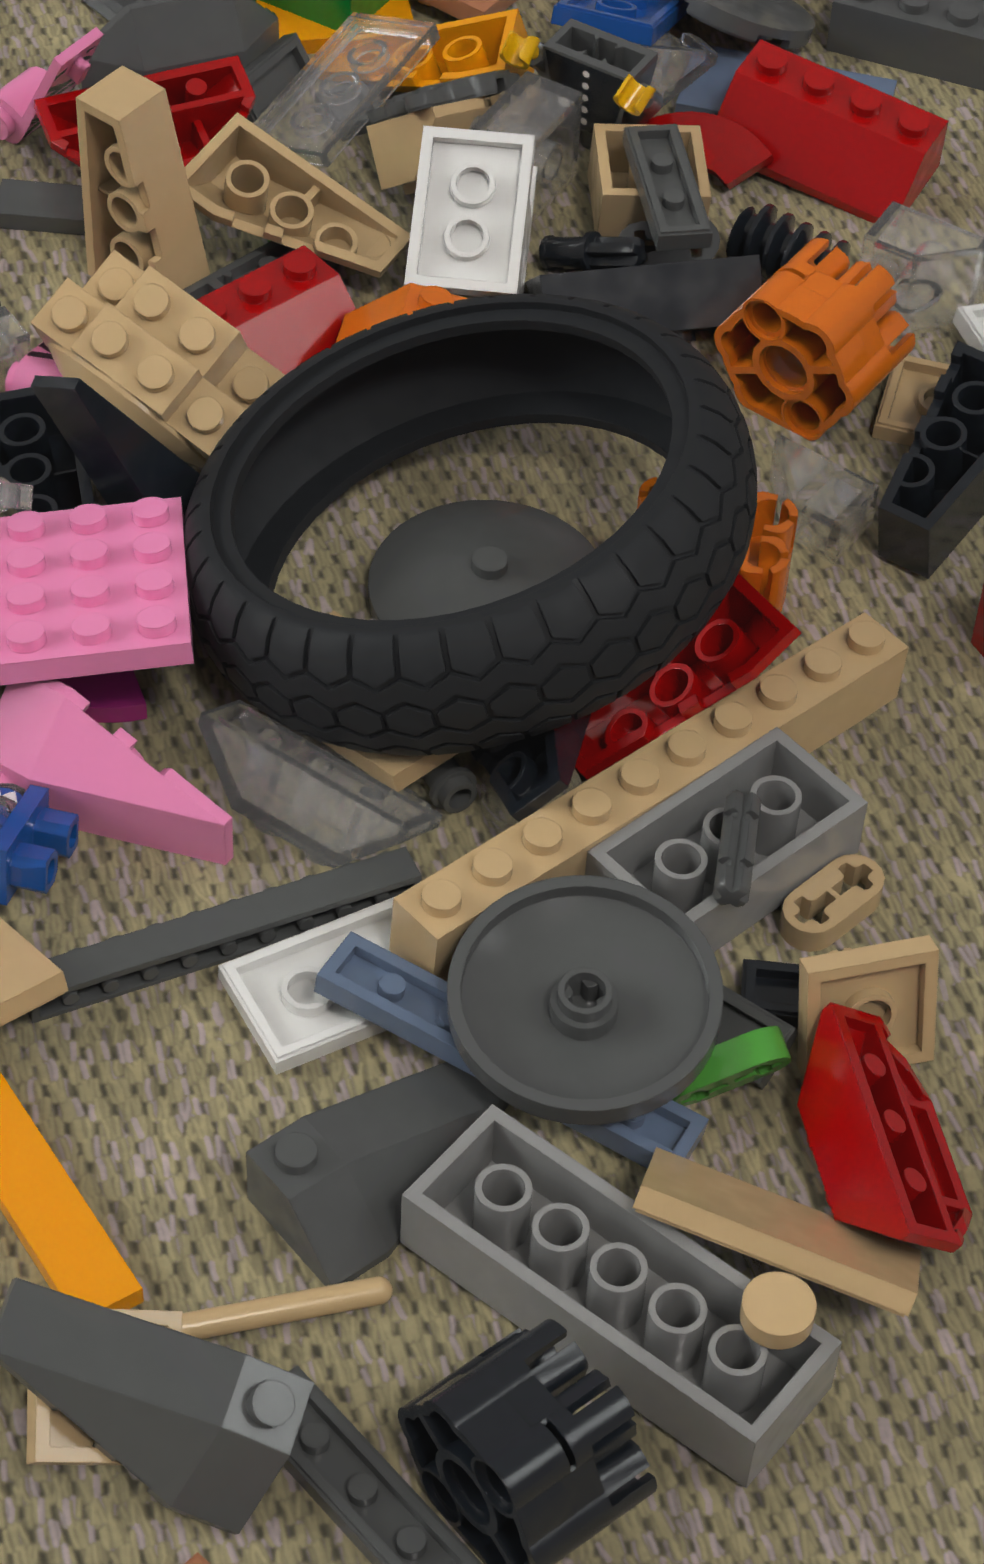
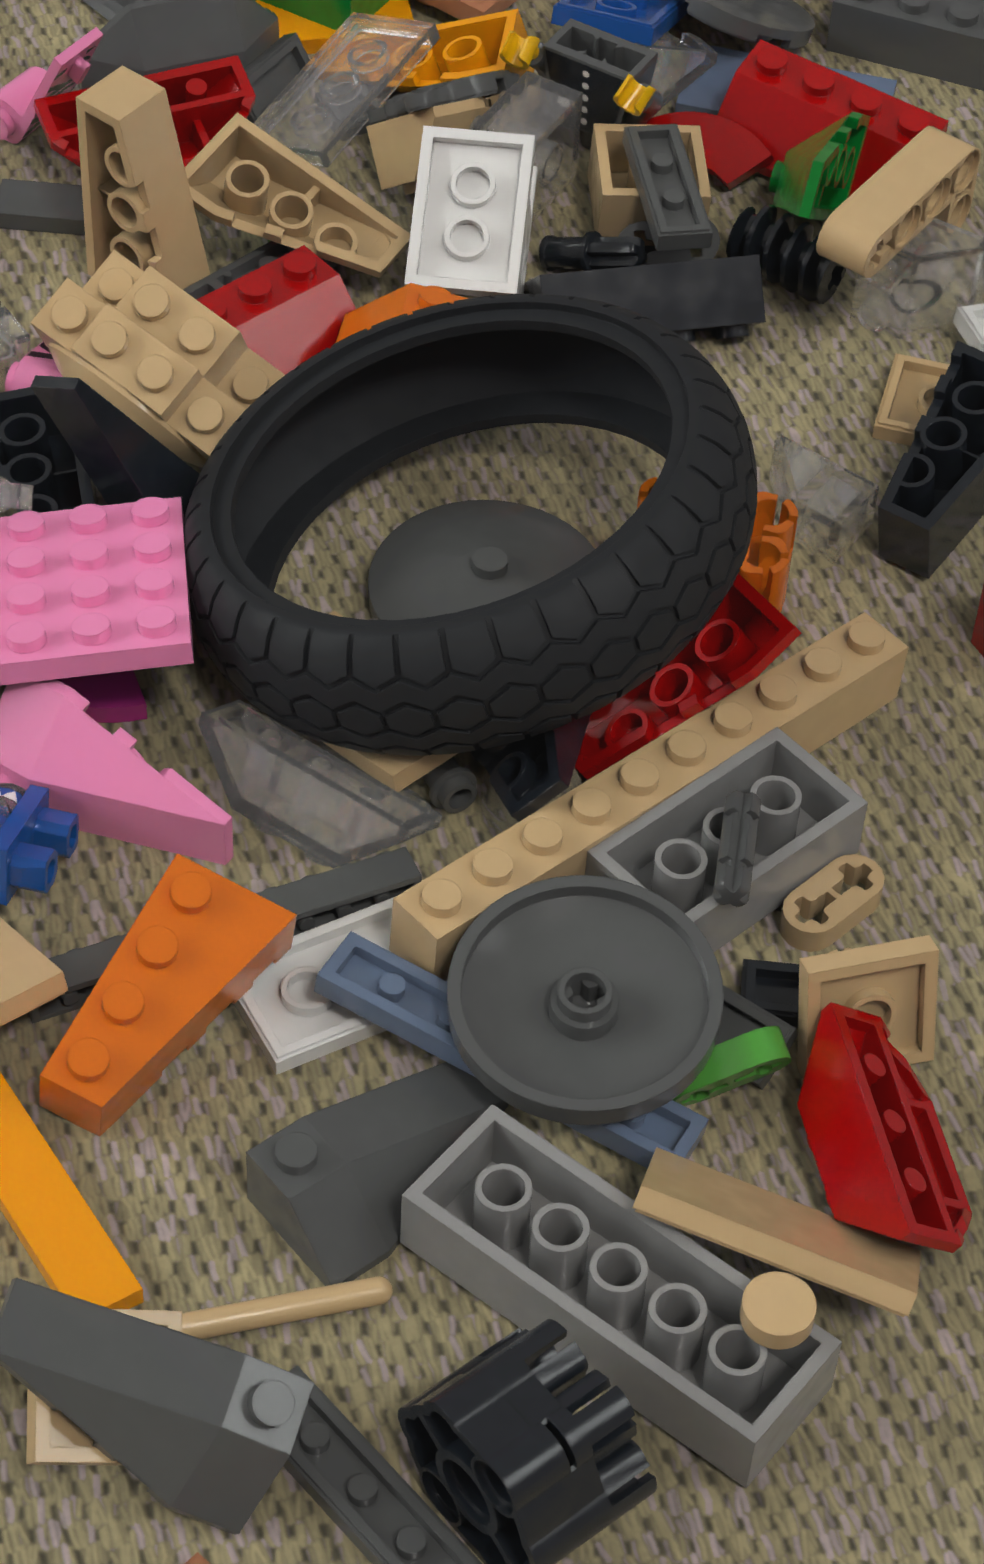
(169, 979): none -> orange wedge
(813, 340): orange piece -> none
(820, 169): none -> green wedge
(921, 182): none -> tan beam

